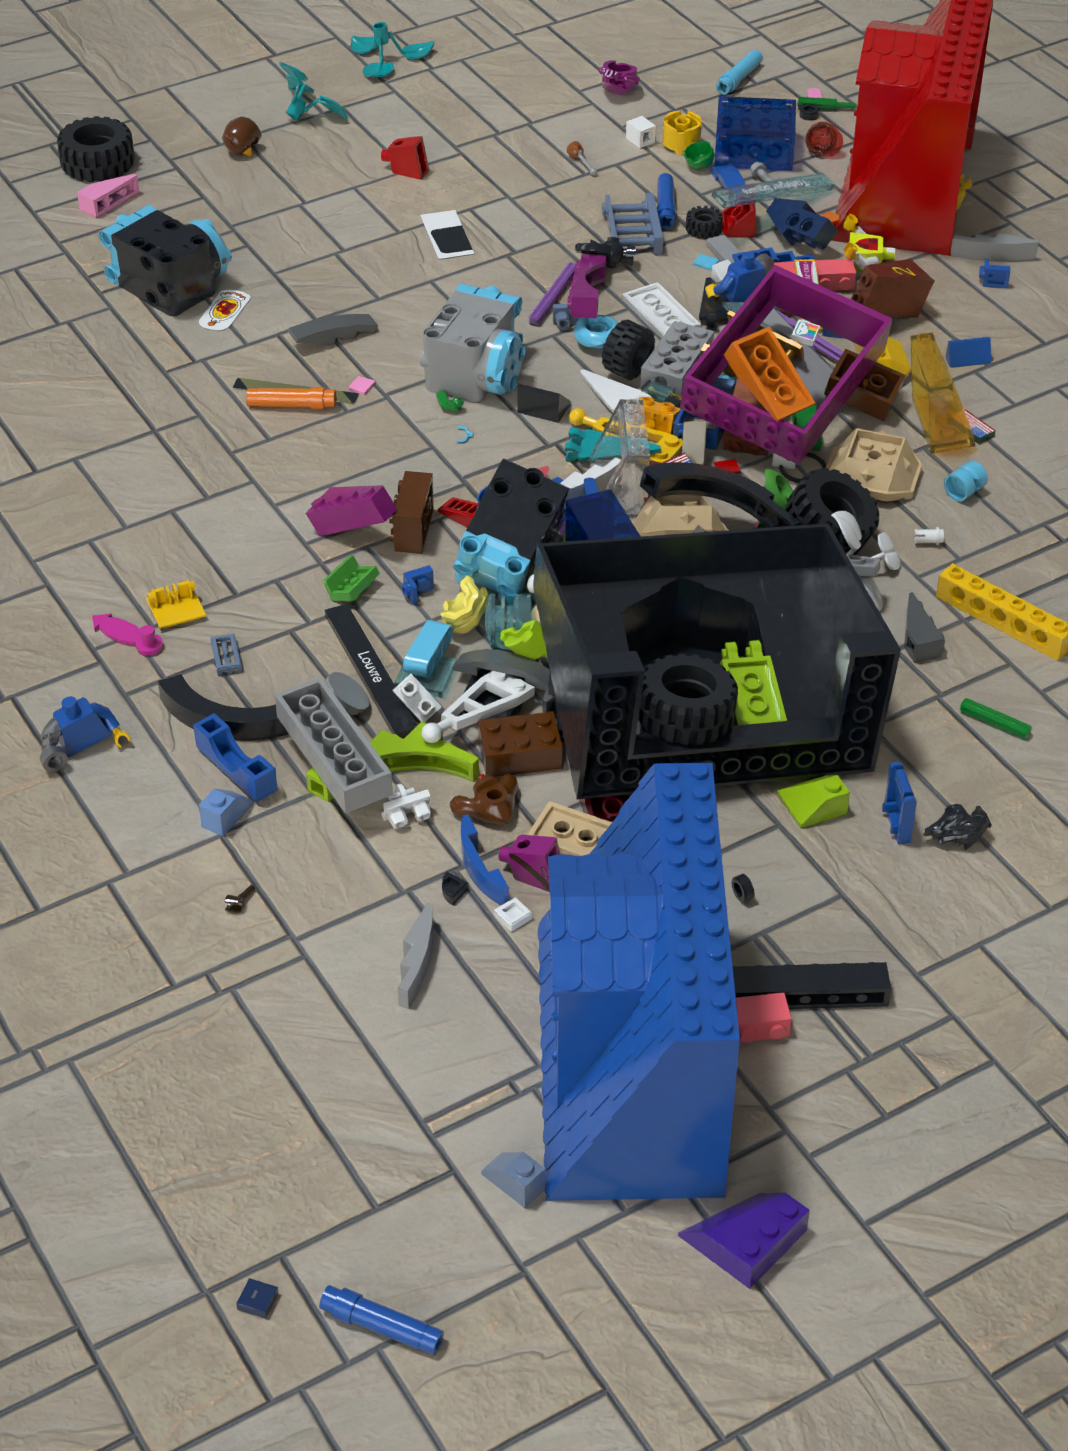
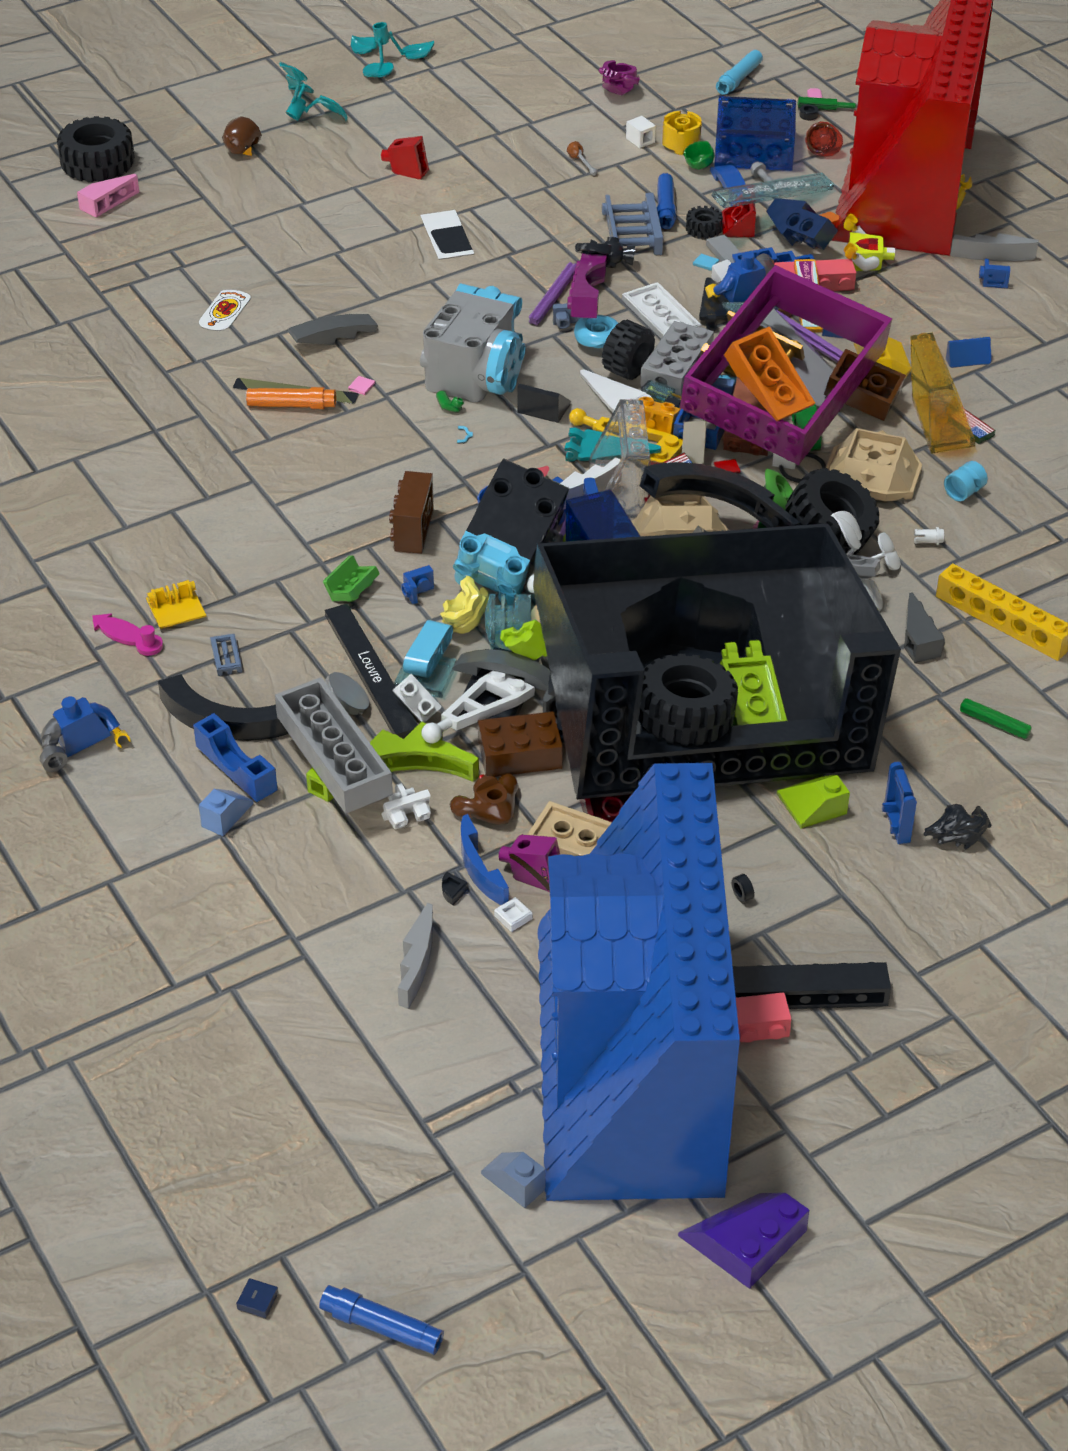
(163, 259): black piece -> none
(235, 903): dark brown hand -> none
(350, 508): magenta wedge -> none
(463, 515): red slope -> none
(805, 332): white tile -> none
(894, 288): copper slope -> none

